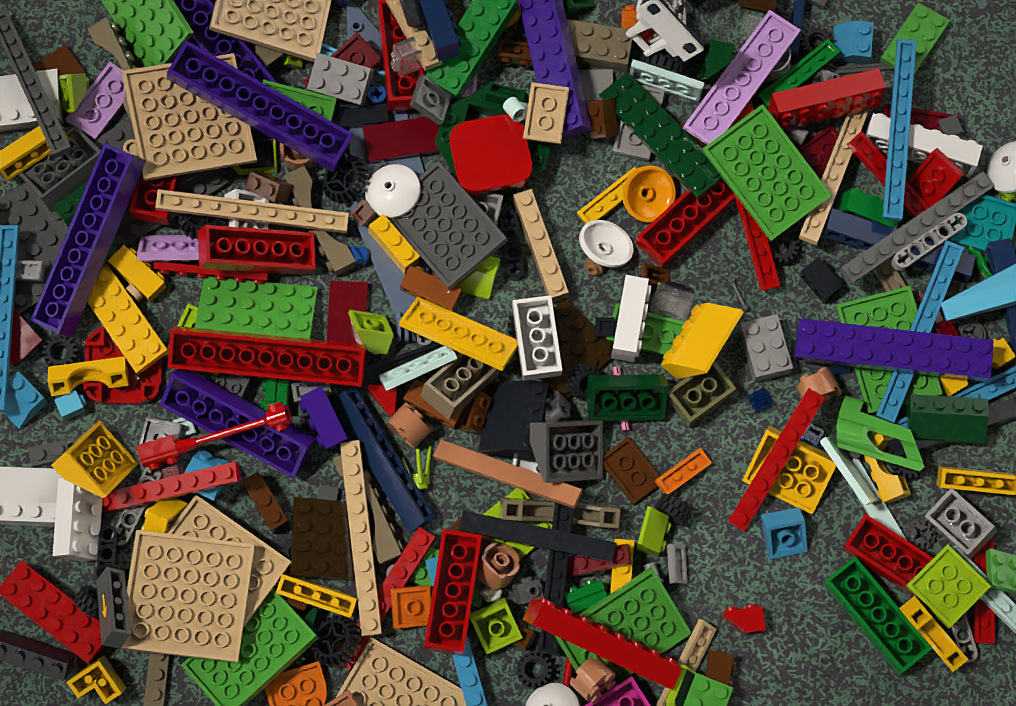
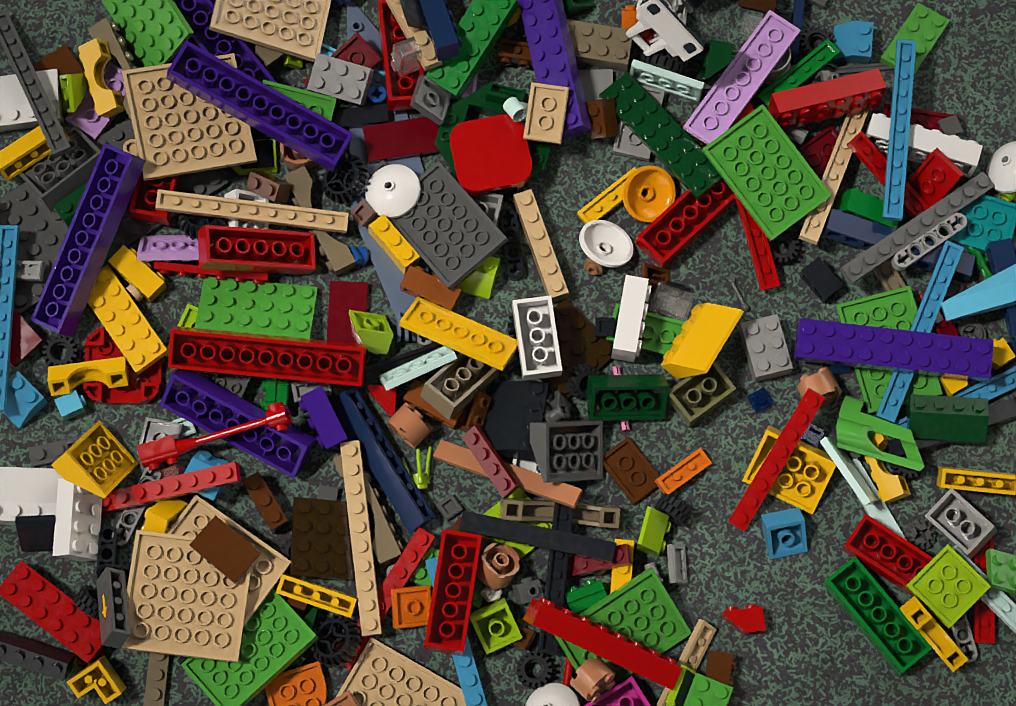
(35, 532): none -> black tile
(95, 57): none -> yellow arch
(225, 549): none -> reddish brown tile
(449, 507): none -> dark grey tile
(490, 461): none -> dark red plate

